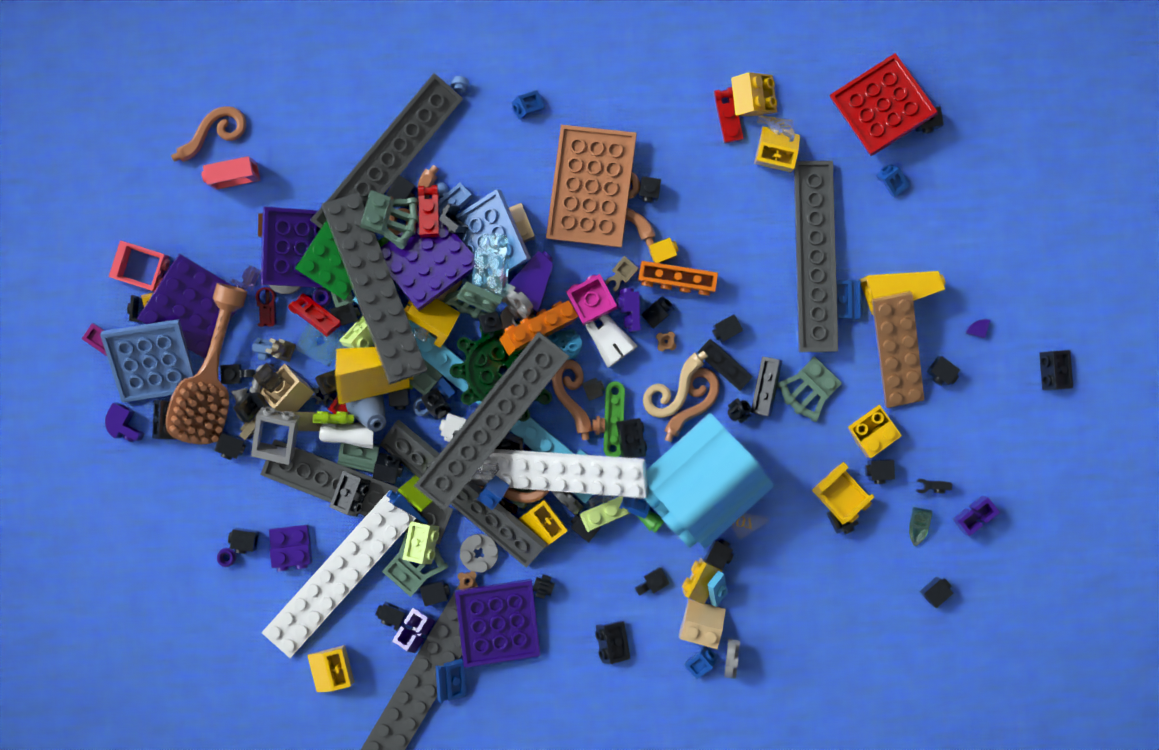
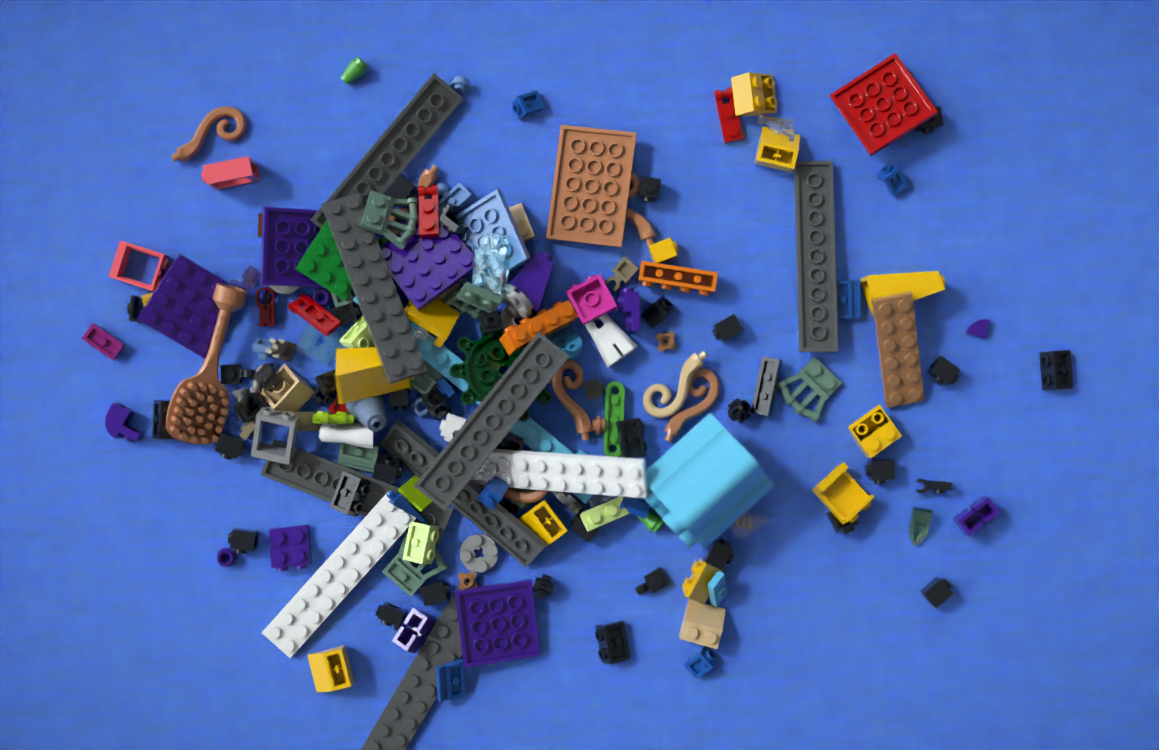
(147, 359): medium blue plate -> none
(354, 70): none -> bright green cone
(725, 365): black plate -> none
(732, 658): light grey plate -> none

